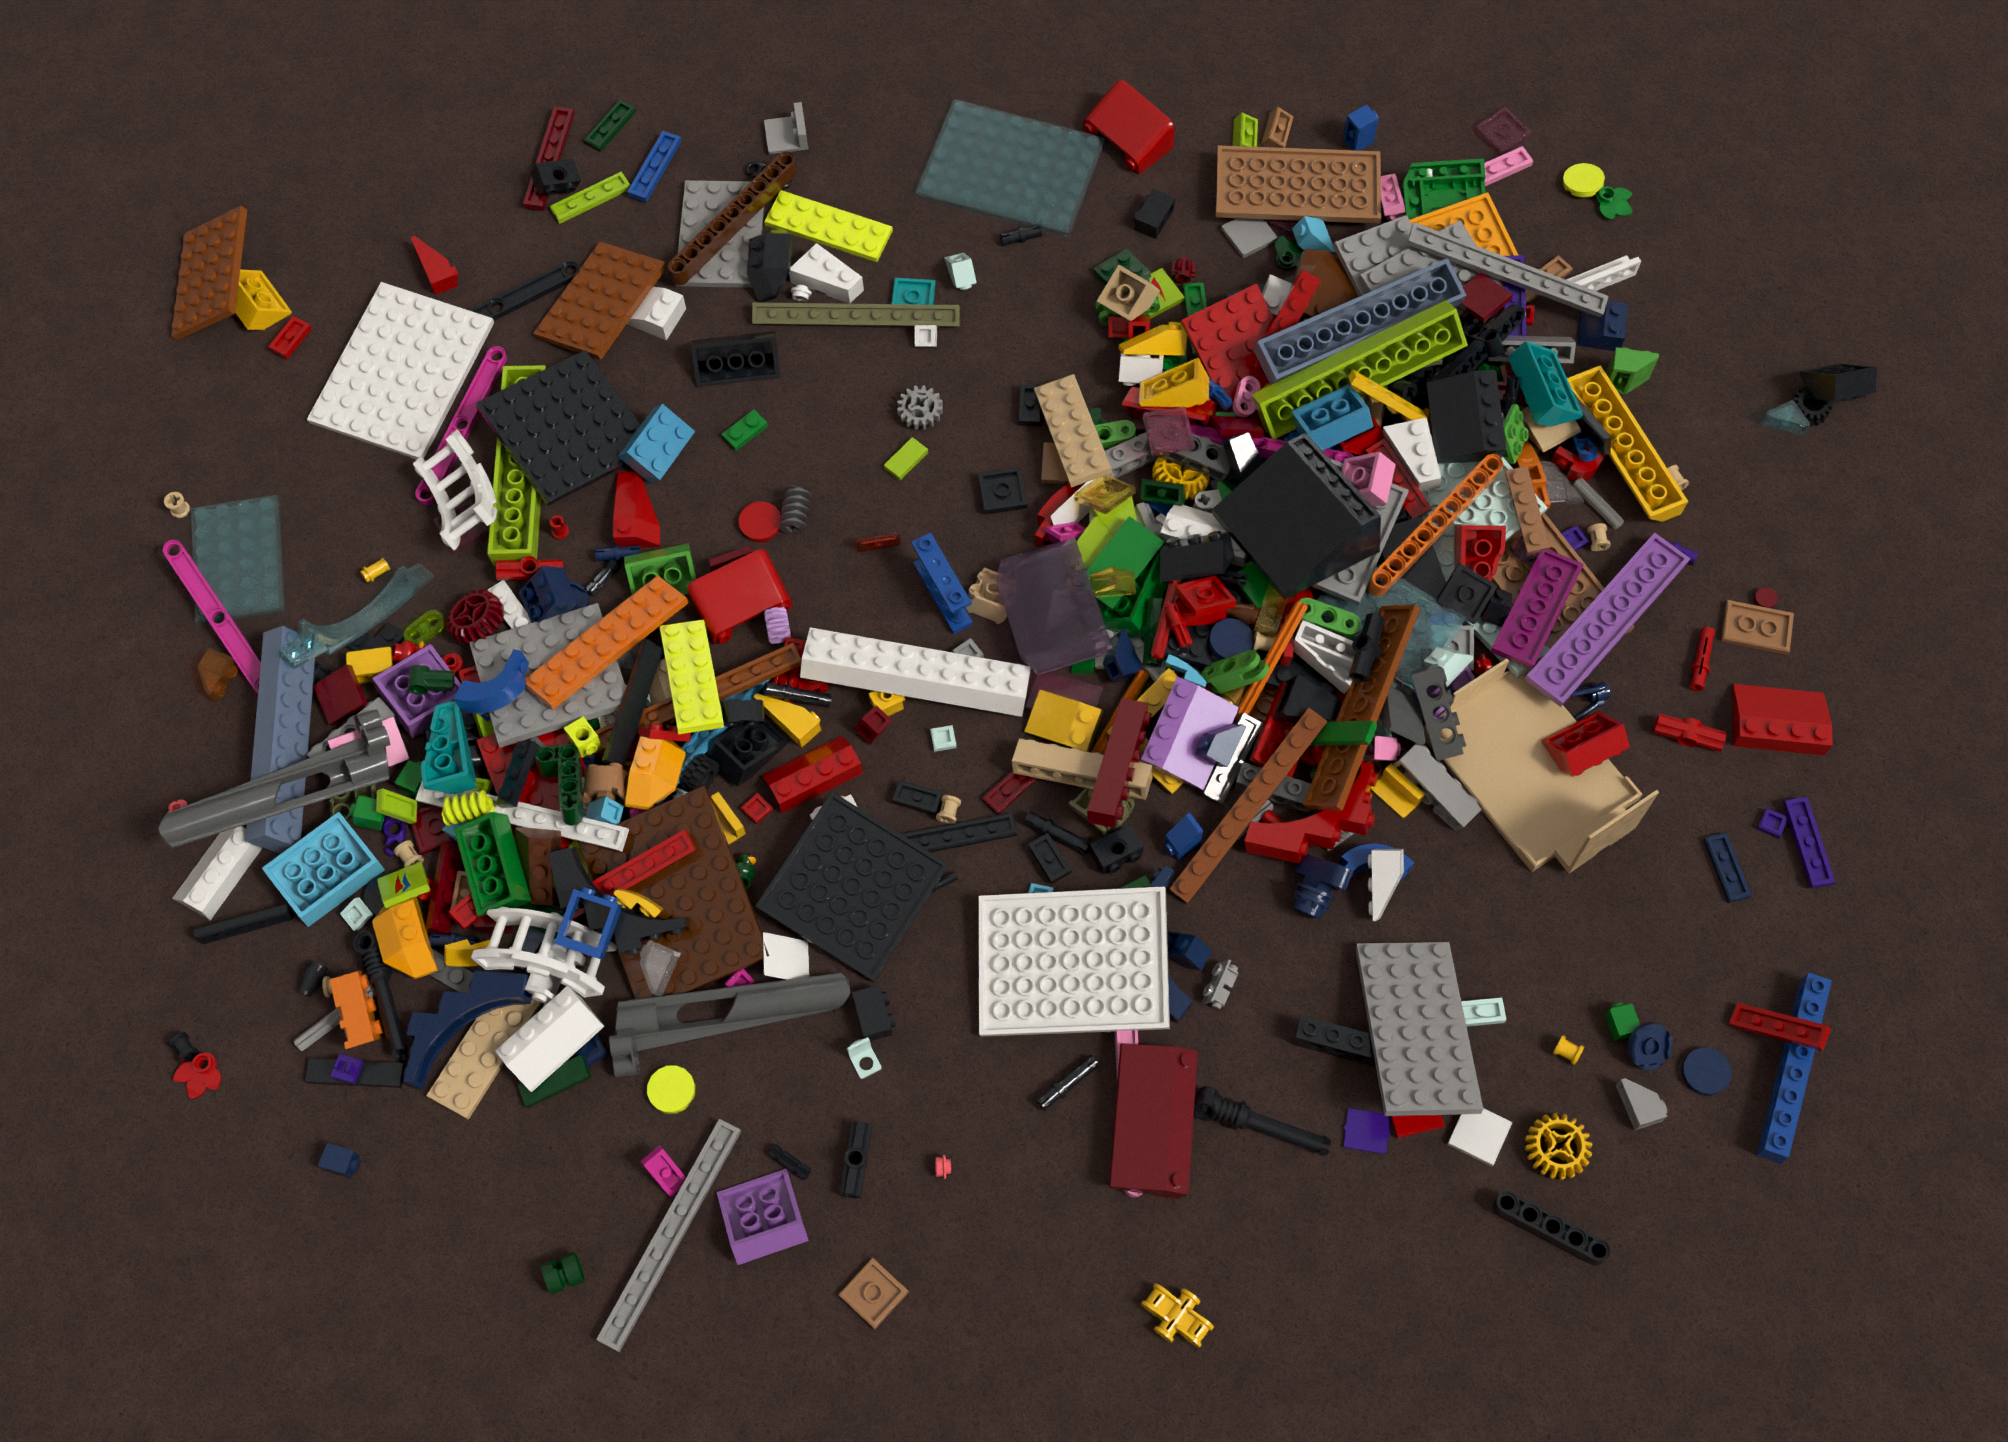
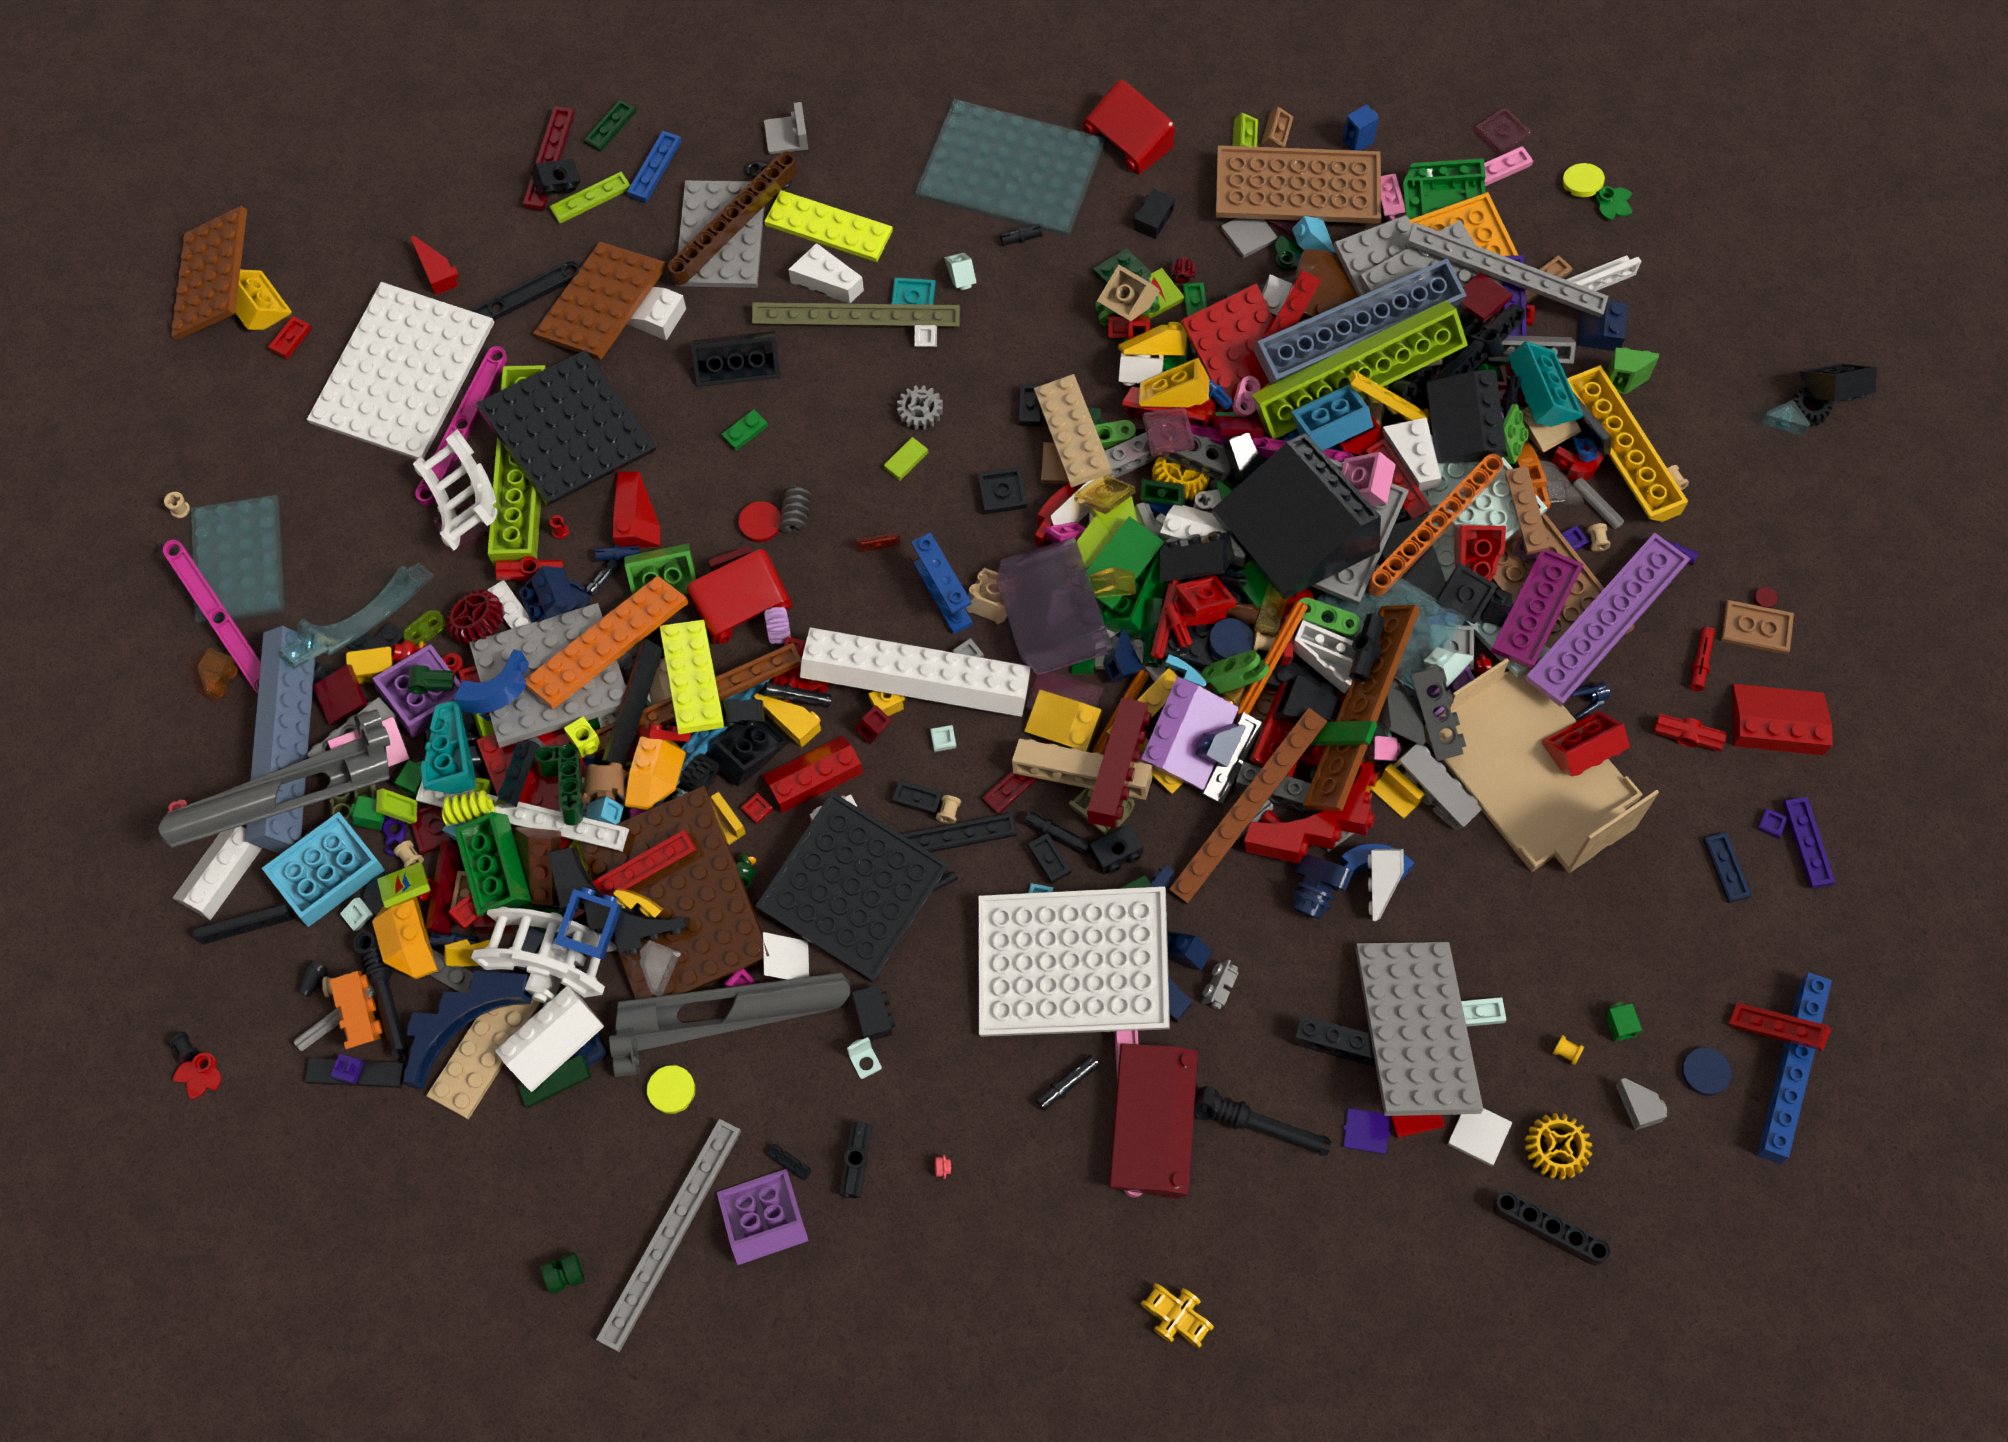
(339, 1161): dark blue brick -> none
(374, 570): yellow pin -> none
(656, 443): dark azure brick -> none
(664, 1171): dark pink slope -> none
(769, 262): black wedge -> none
(801, 293): white plate -> none
(873, 1293): medium nougat tile -> none
(1183, 837): blue slope -> none
(1649, 1046): dark blue tile -> none

